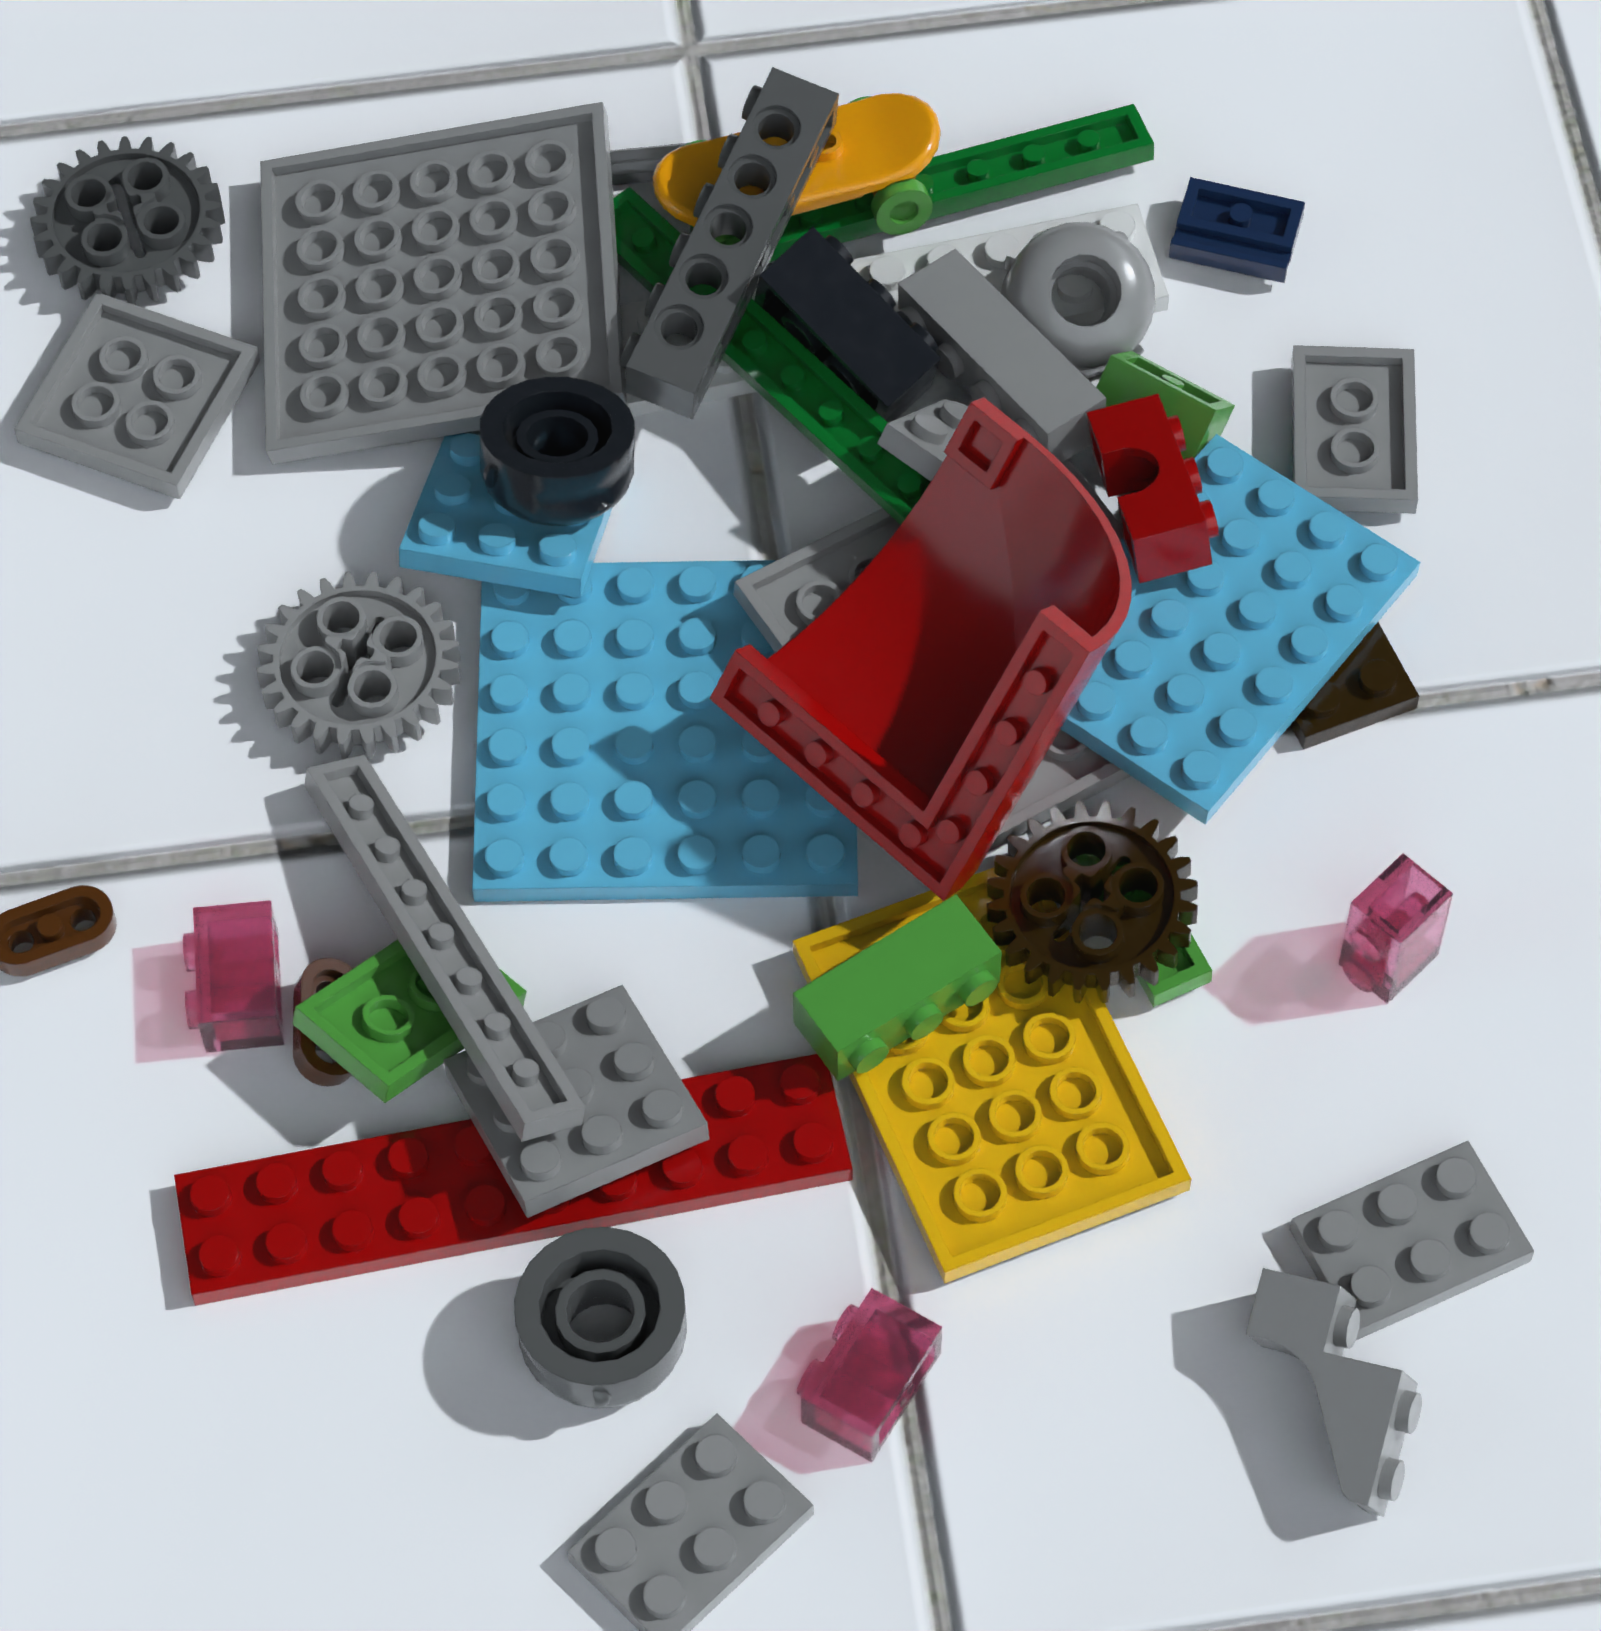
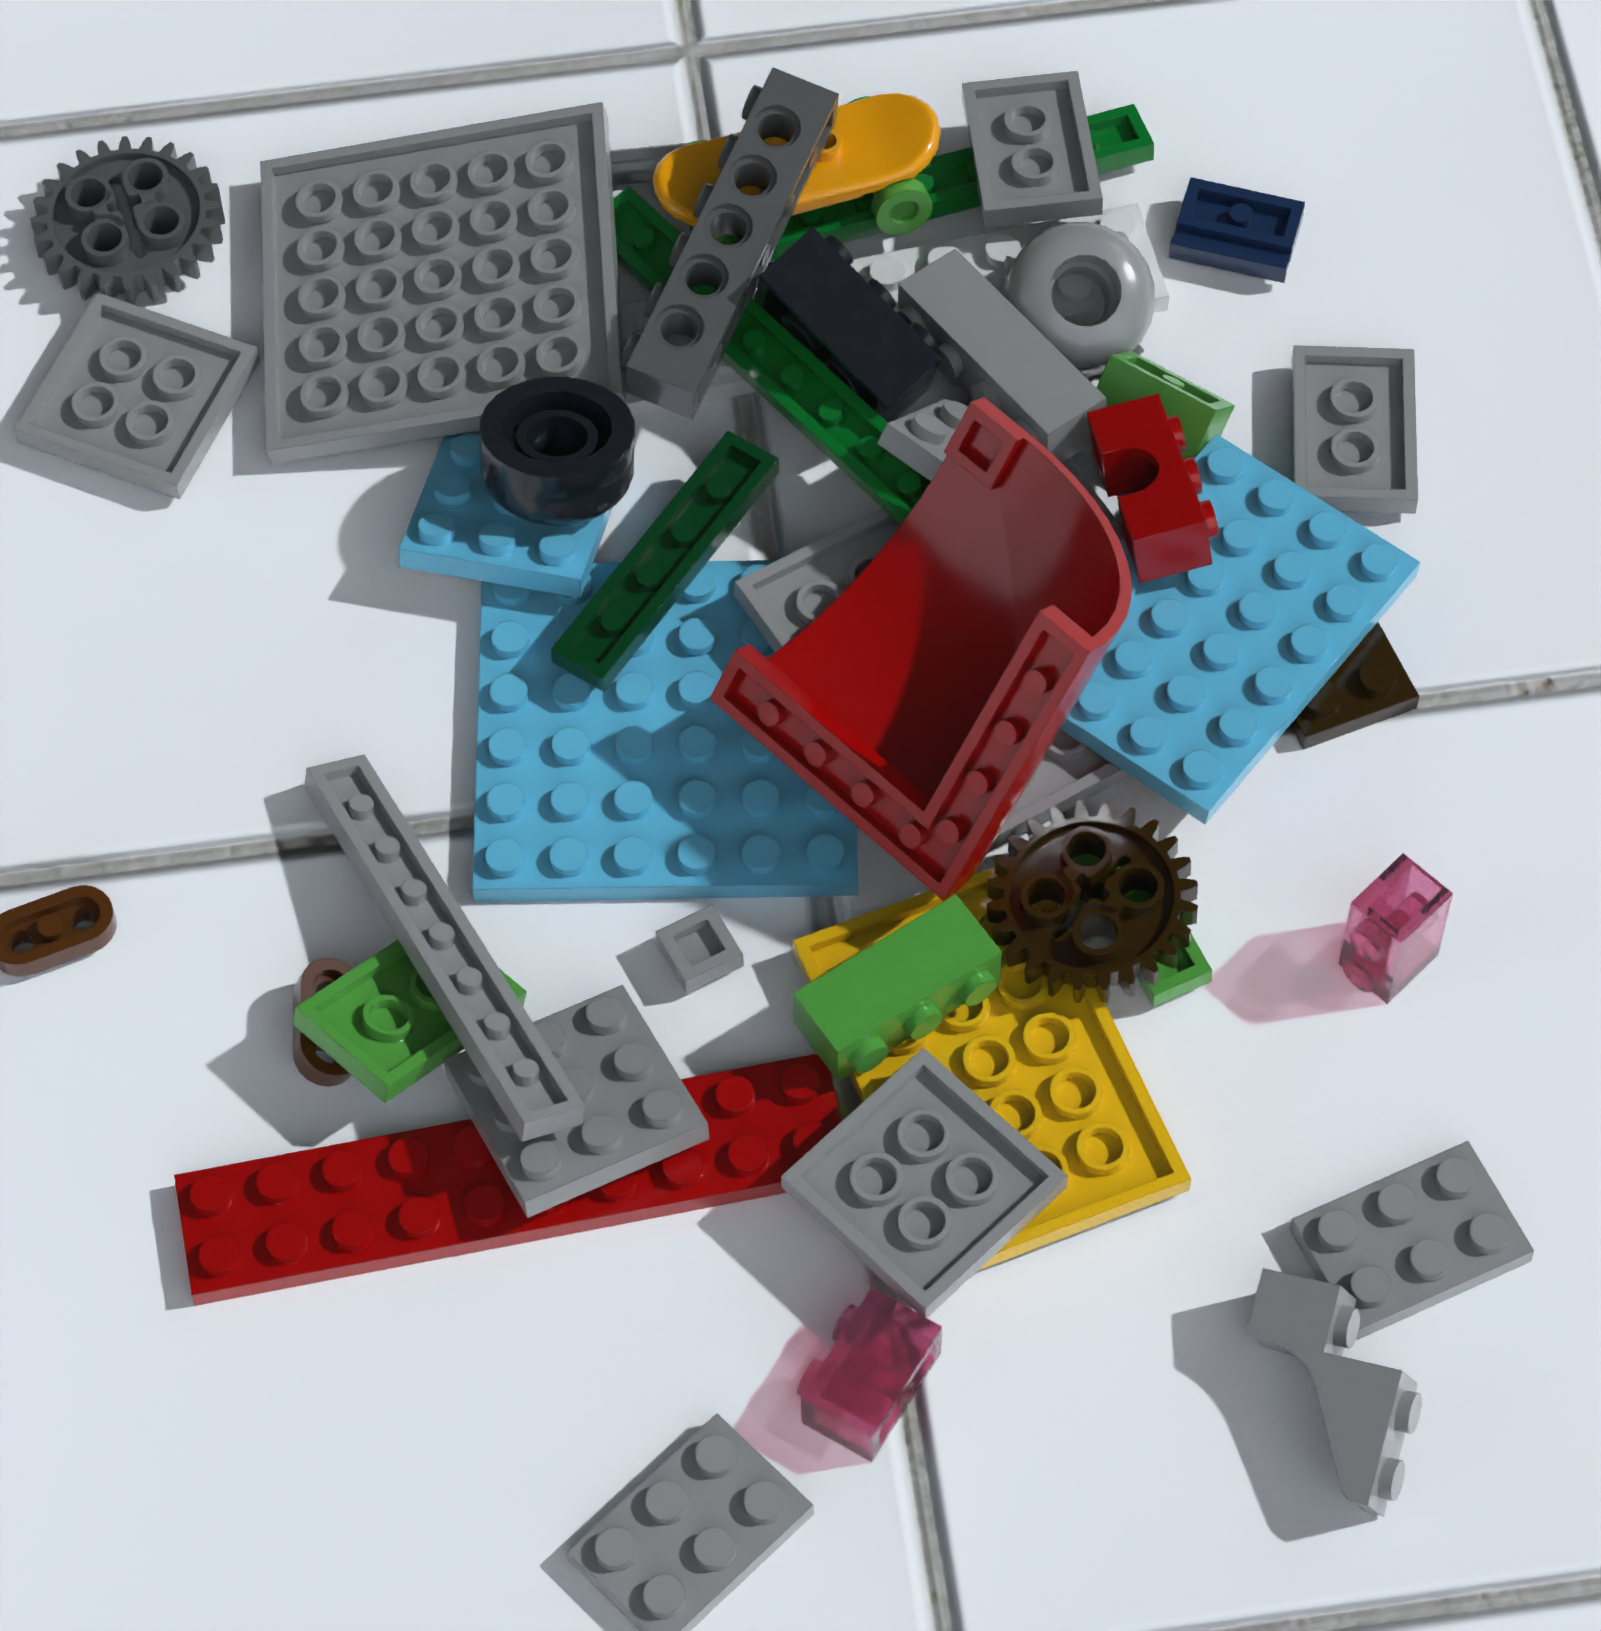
(236, 976): clear pink brick -> none
(311, 649): light grey gear -> none
(589, 1271): dark grey piece -> none
(665, 561): none -> dark green plate
(699, 948): none -> light grey plate
(924, 1182): none -> light grey plate
(1031, 149): none -> light grey plate

